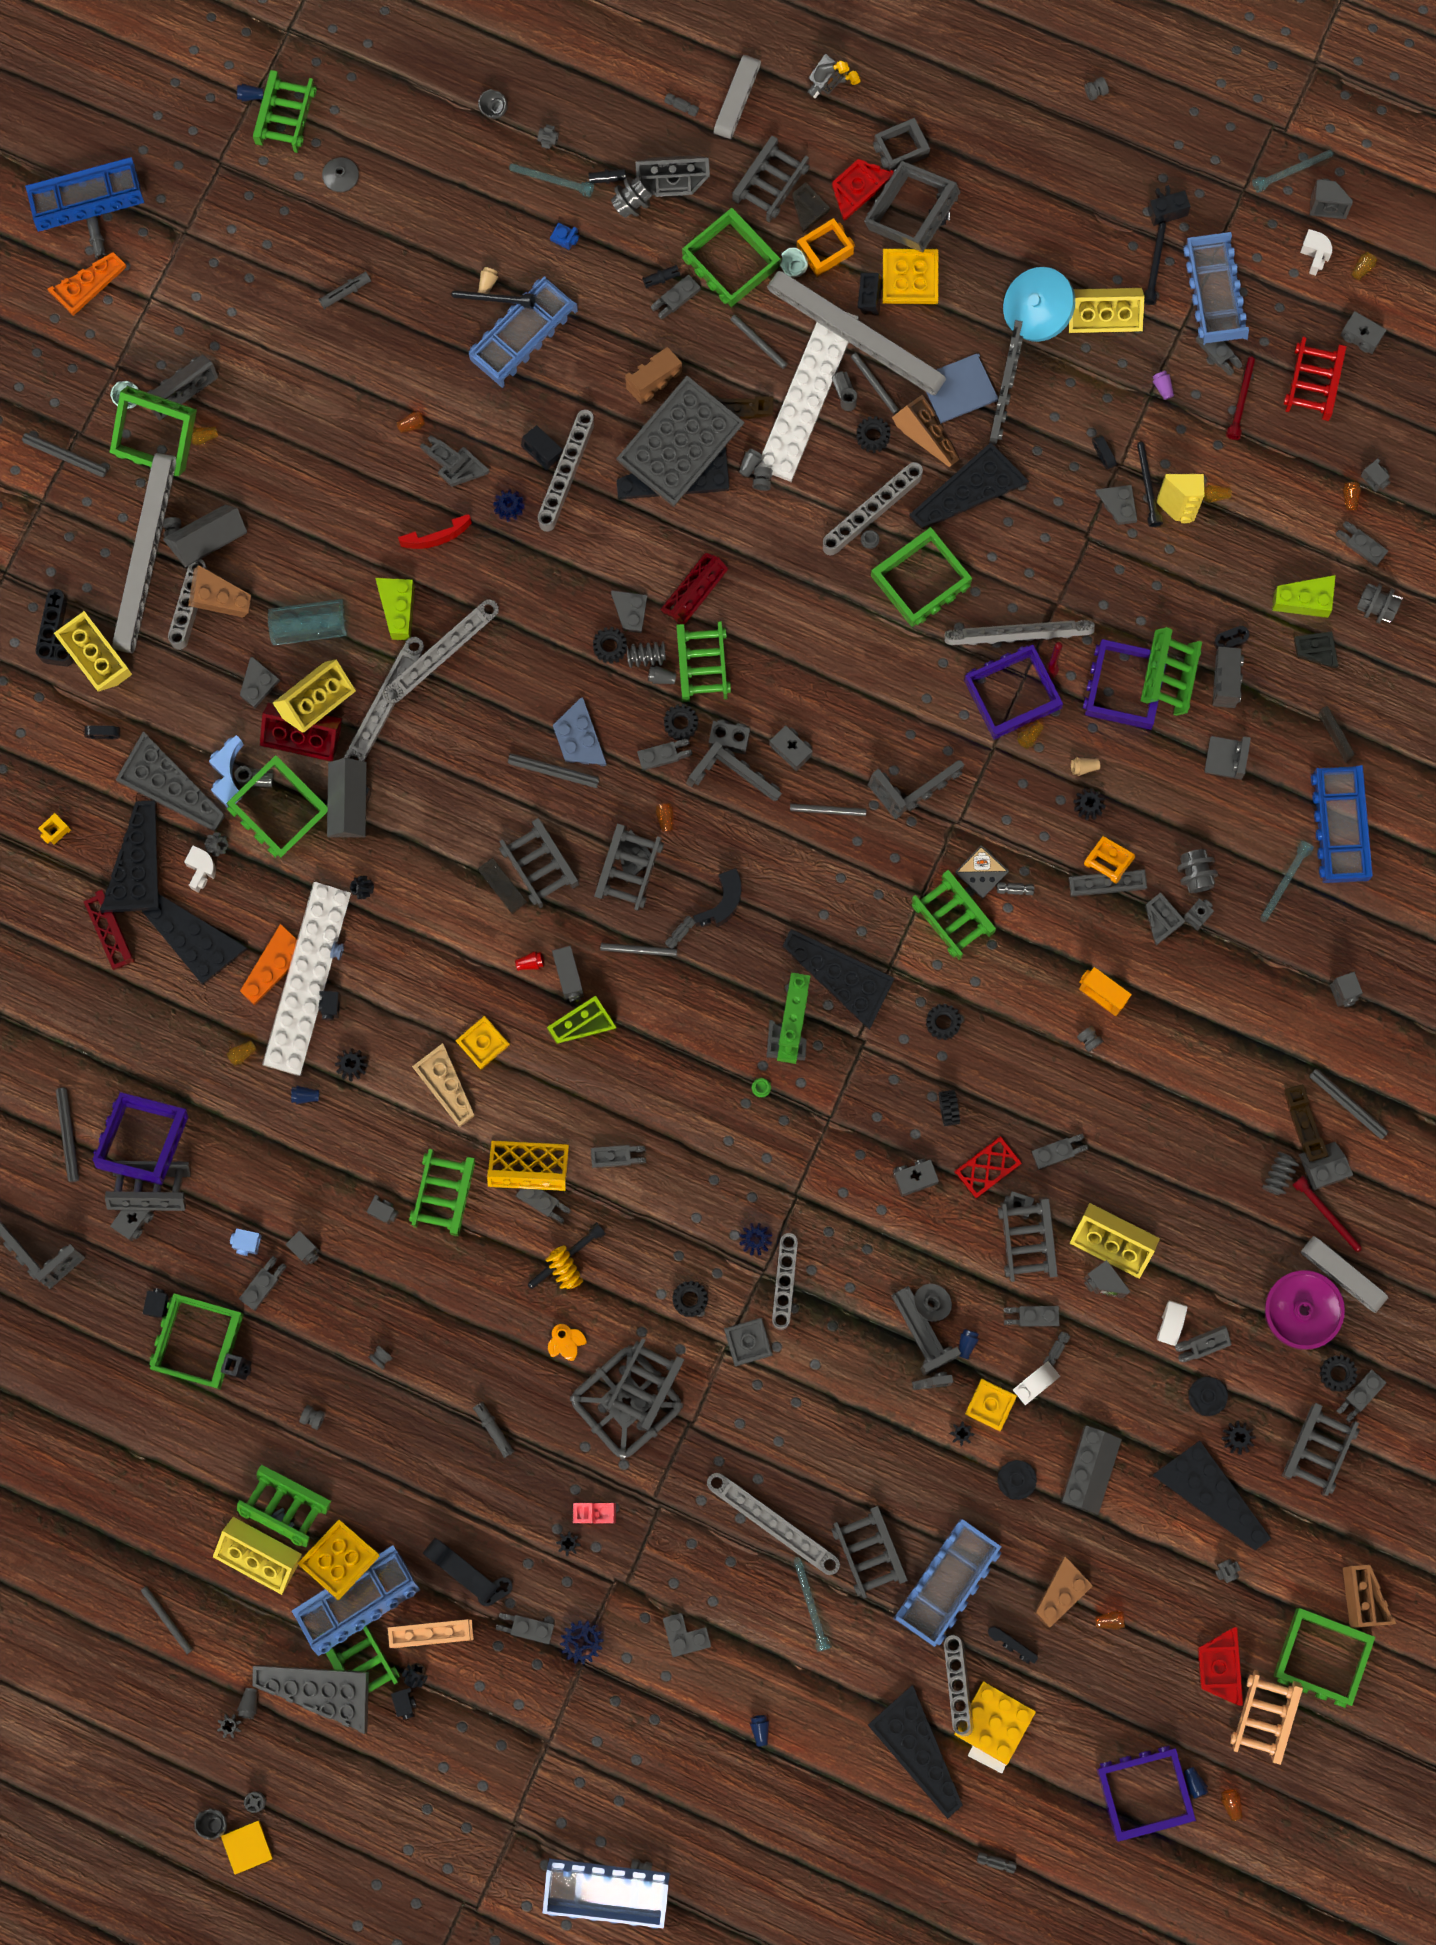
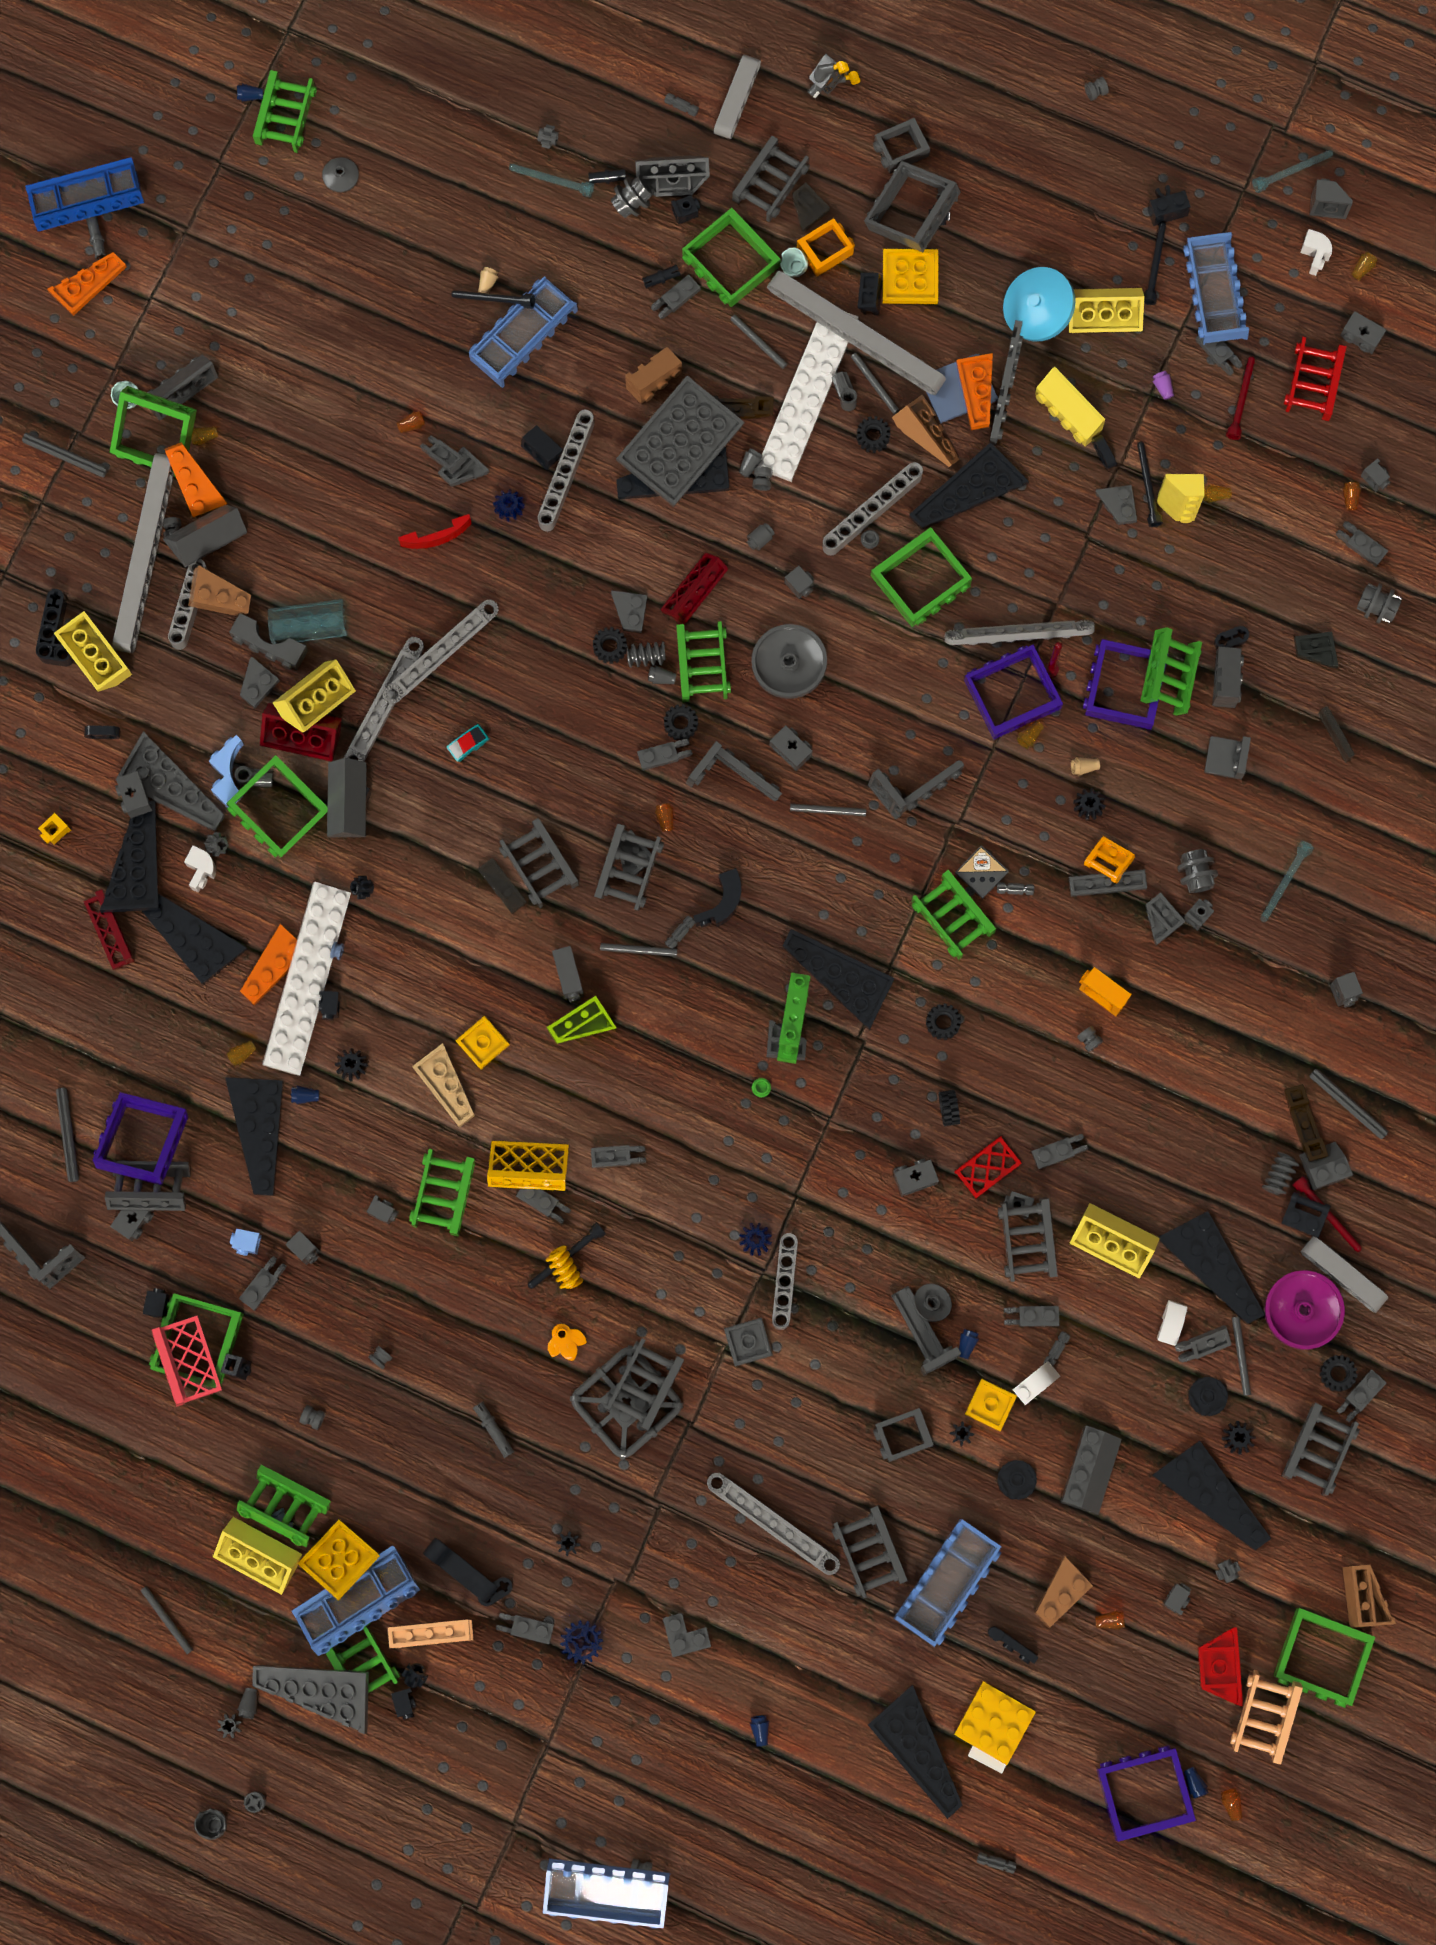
(133, 784): none -> dark grey brick
(169, 1365): none -> coral fence
(195, 485): none -> orange wing
(247, 1847): yellow tile -> none
(258, 1117): none -> black wing
(289, 652): none -> dark grey arch
(344, 290): dark grey pin -> none
(397, 602): lime wedge -> none
(467, 742): none -> slope
(493, 104): dark grey hair -> none
(532, 961): red cone -> none
(553, 770): dark grey axle -> none
(565, 236): blue bracket -> none
(578, 737): sand blue wing -> none
(594, 1512): coral slope -> none
(685, 214): none -> black brick
(690, 1287): black tyre -> none
(728, 740): dark grey brick -> none
(760, 536): none -> dark grey brick
(789, 661): none -> dark grey dish
(799, 582): none -> dark grey brick
(822, 1642): clear light blue piece -> none
(858, 185): red wing -> none
(922, 1428): none -> dark grey window
(939, 1380): dark grey wing -> none
(963, 1694): light grey beam -> none
(975, 380): none -> orange wing
(1069, 407): none -> light yellow slope
(1105, 1281): dark grey slope -> none
(1177, 1598): none -> dark grey brick
(1210, 1260): none -> black wing
(1241, 1356): none -> dark grey bar
(1305, 1221): none -> black plate
(1306, 597): lime wedge -> none
(1342, 824): window -> none

